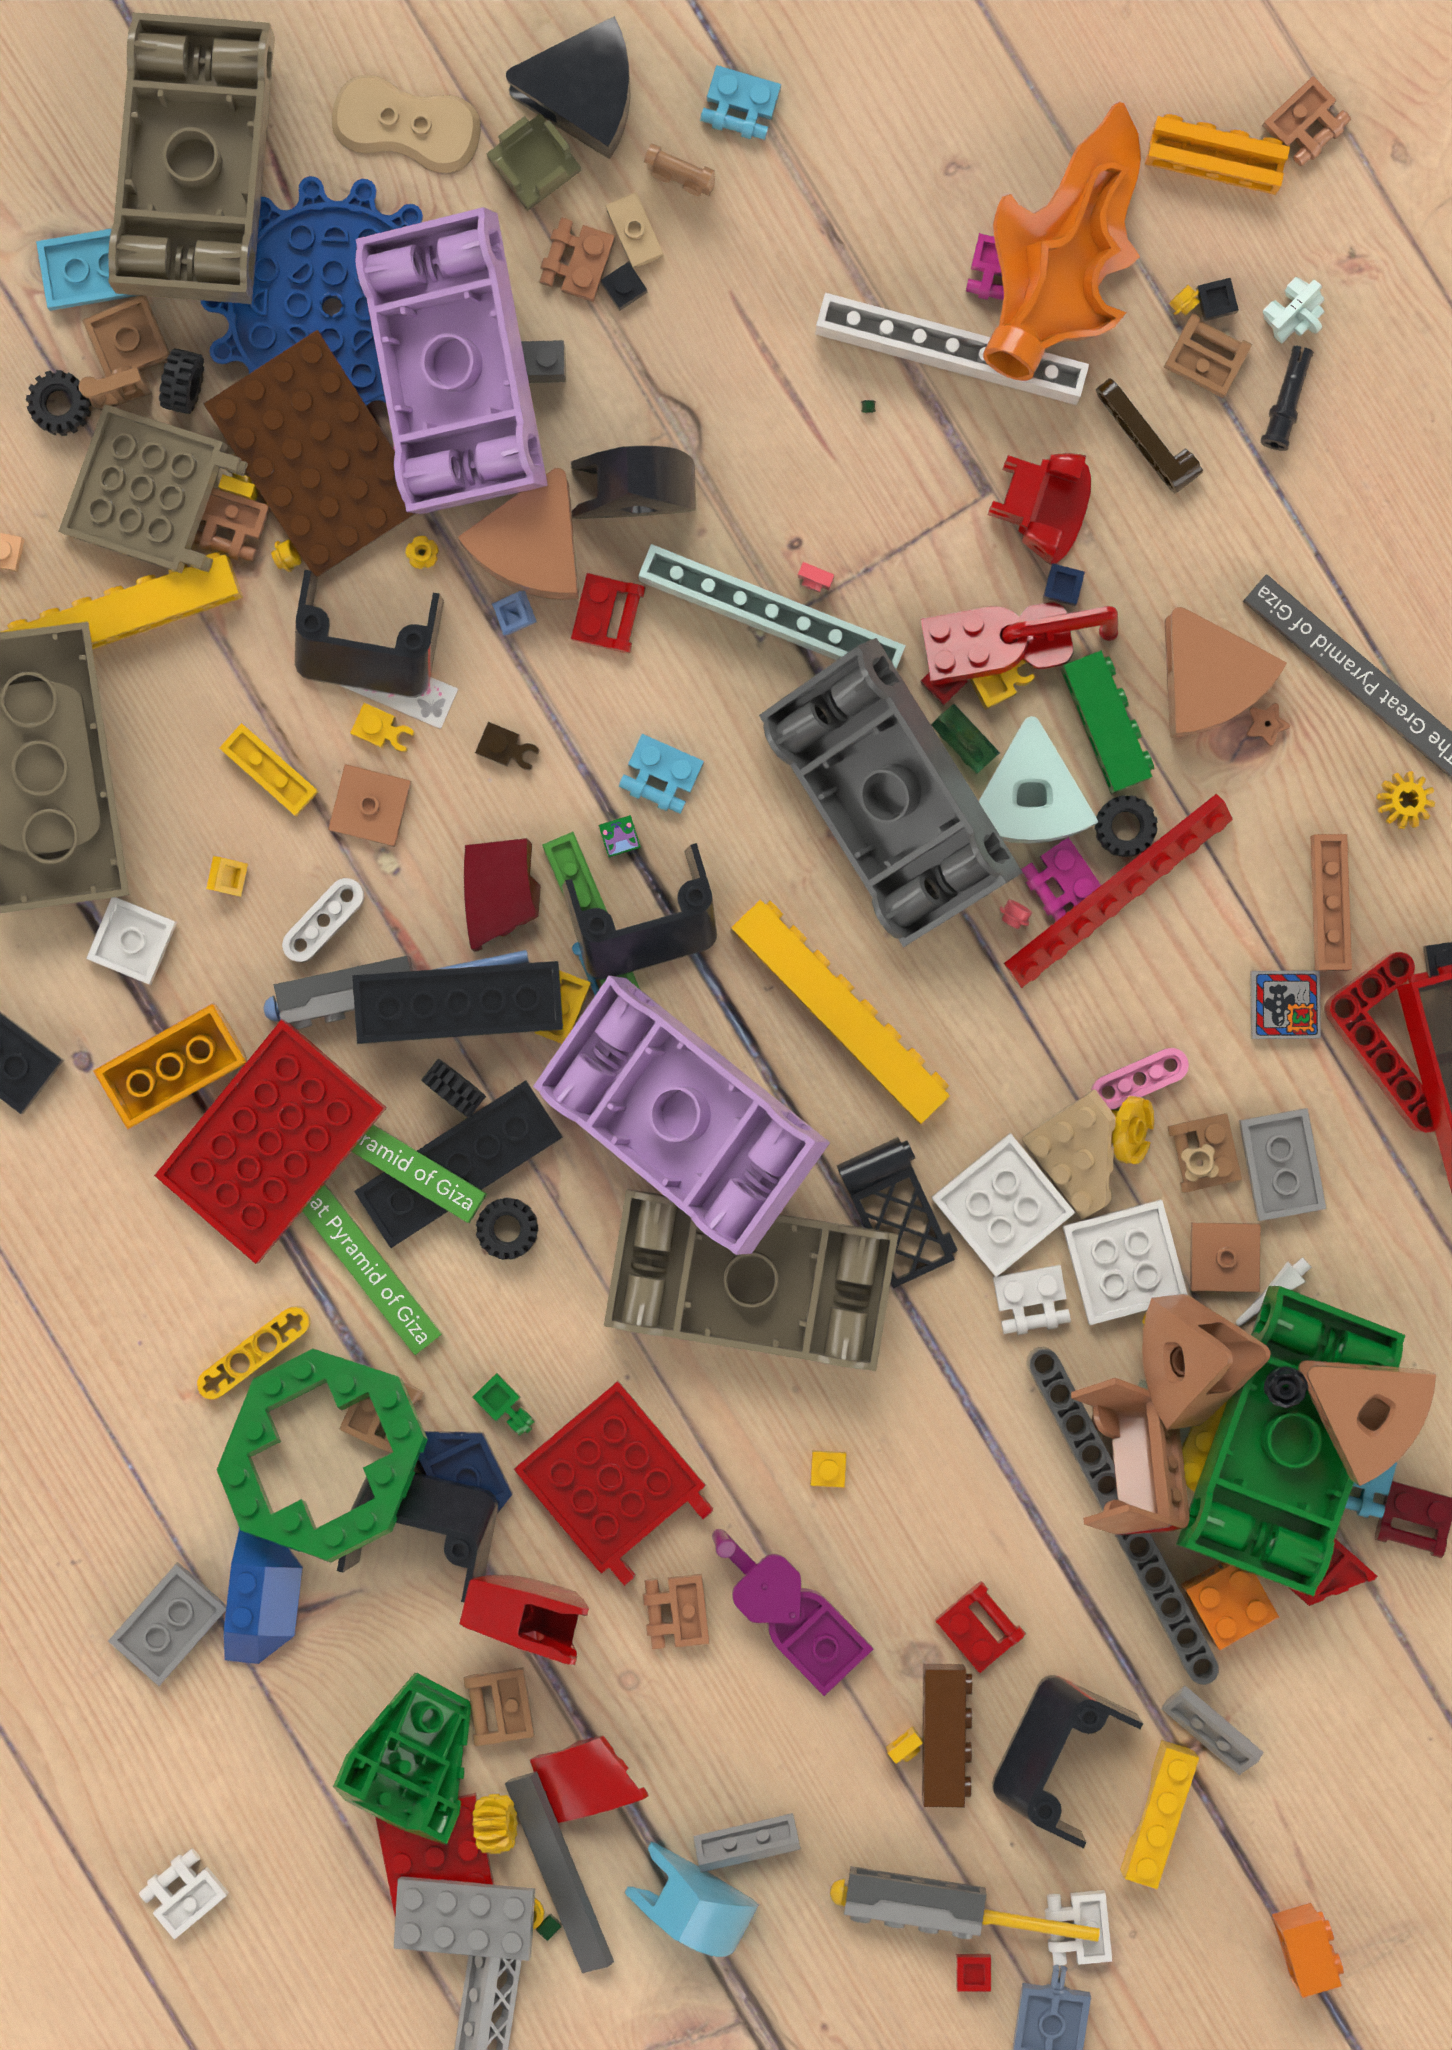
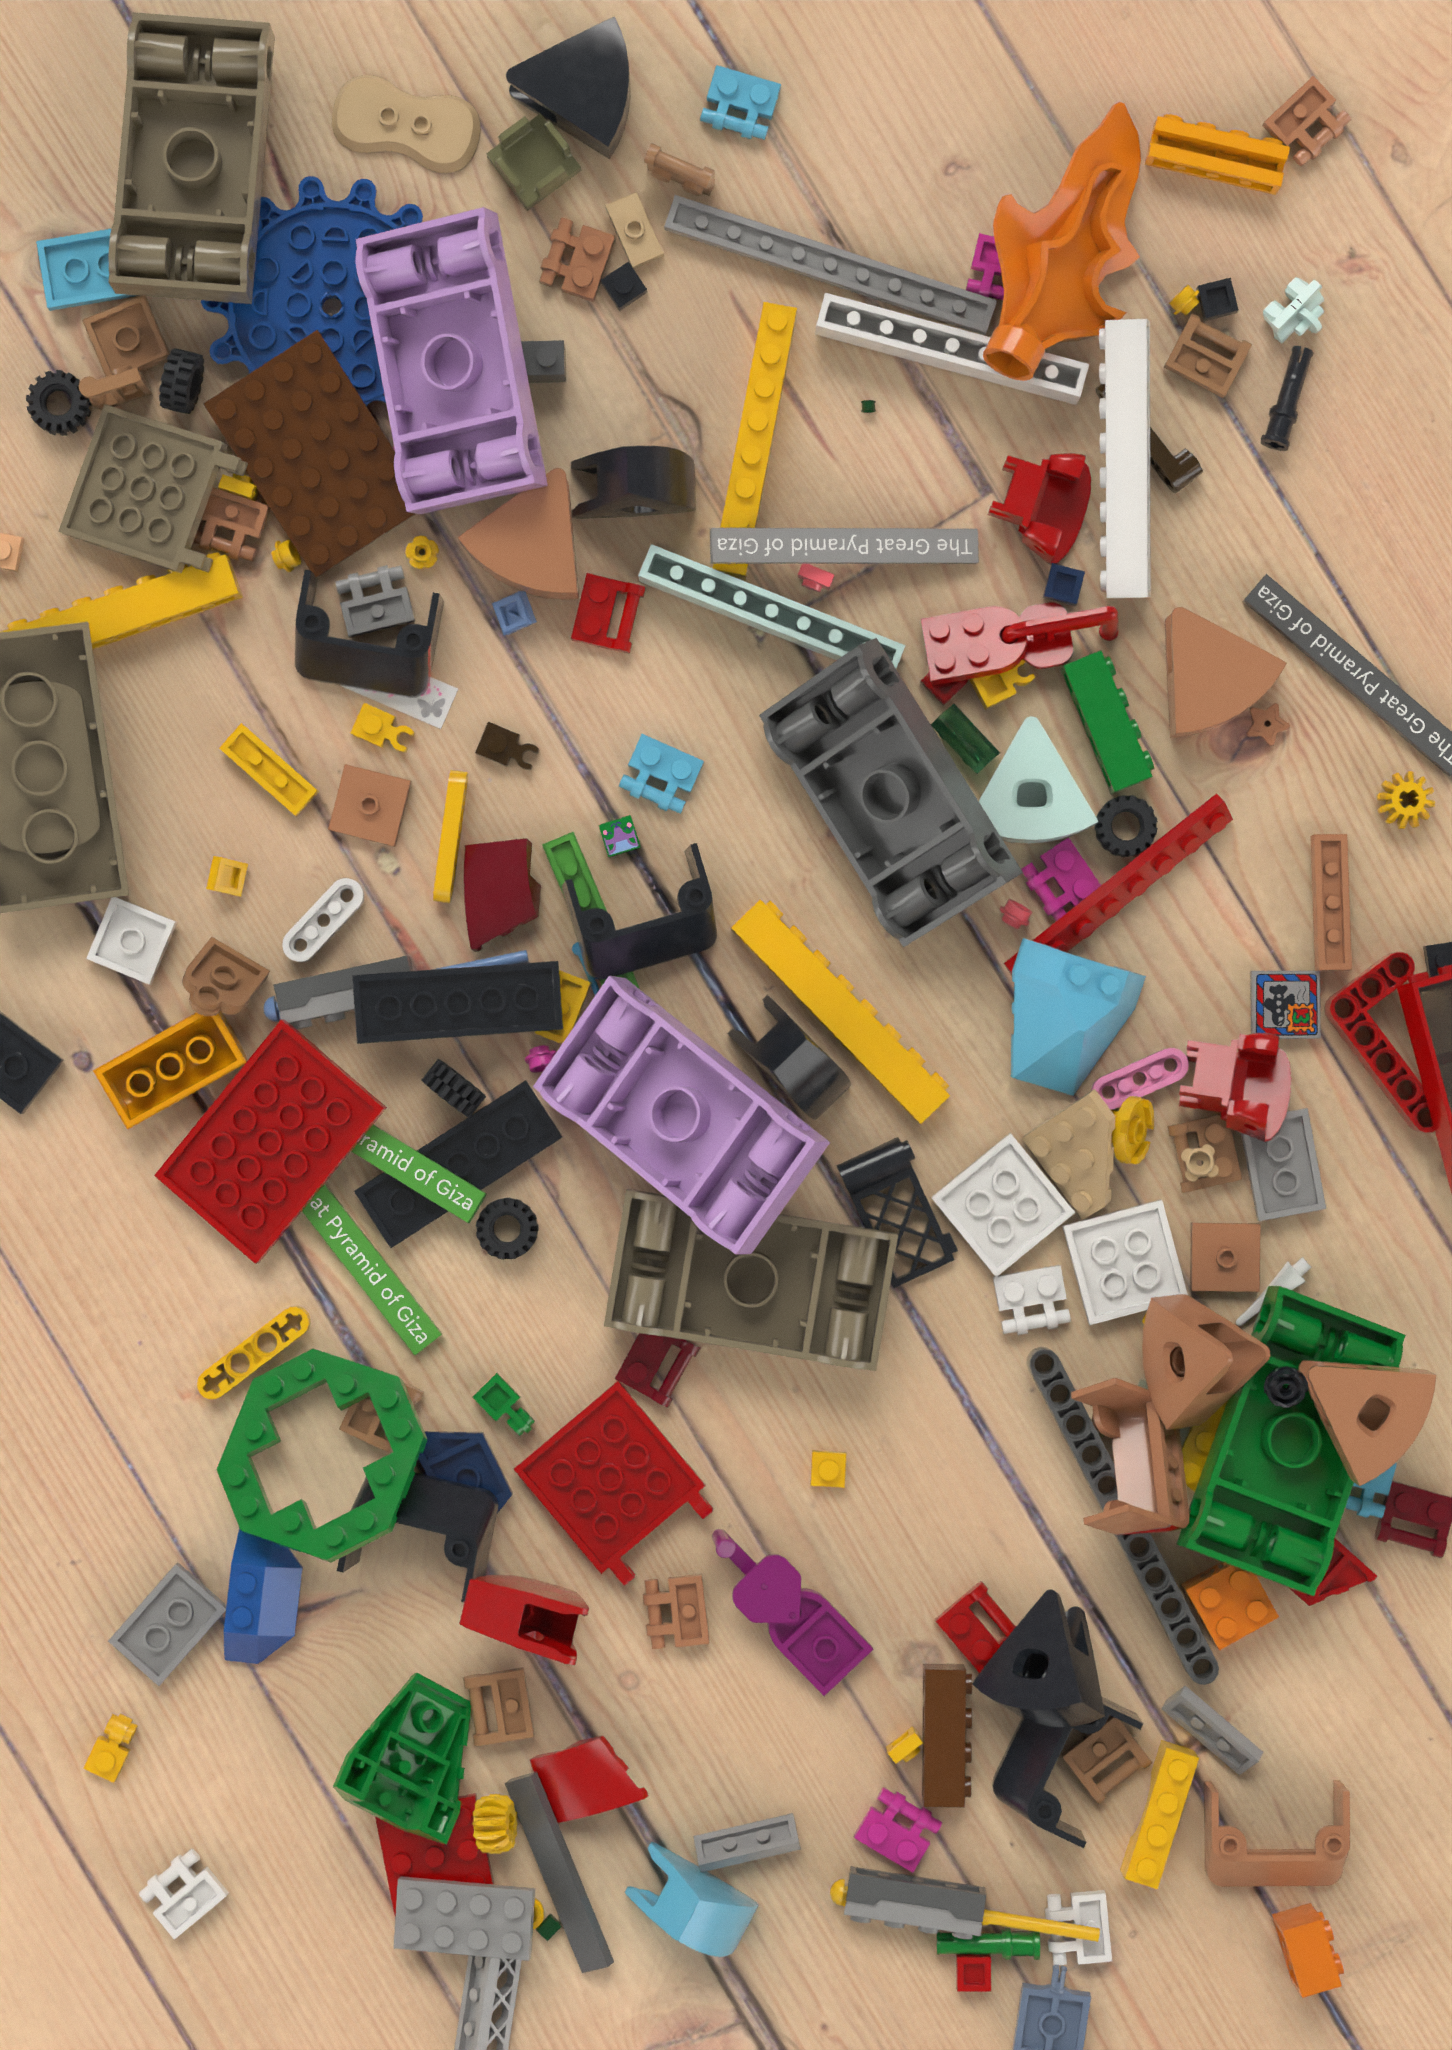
(107, 1753): none -> yellow plate
(222, 979): none -> medium nougat plate
(377, 610): none -> light grey plate
(450, 836): none -> yellow beam
(539, 1058): none -> dark pink plate
(644, 1361): none -> dark red plate
(758, 423): none -> yellow brick
(795, 1063): none -> black piece
(830, 265): none -> light grey plate
(843, 546): none -> light grey tile
(892, 1838): none -> dark pink plate
(1006, 1943): none -> green pin
(1046, 1667): none -> black piece
(1065, 1014): none -> medium azure wedge
(1099, 1750): none -> medium nougat plate
(1127, 458): none -> white brick
(1233, 1865): none -> nougat windscreen
(1244, 1085): none -> piece

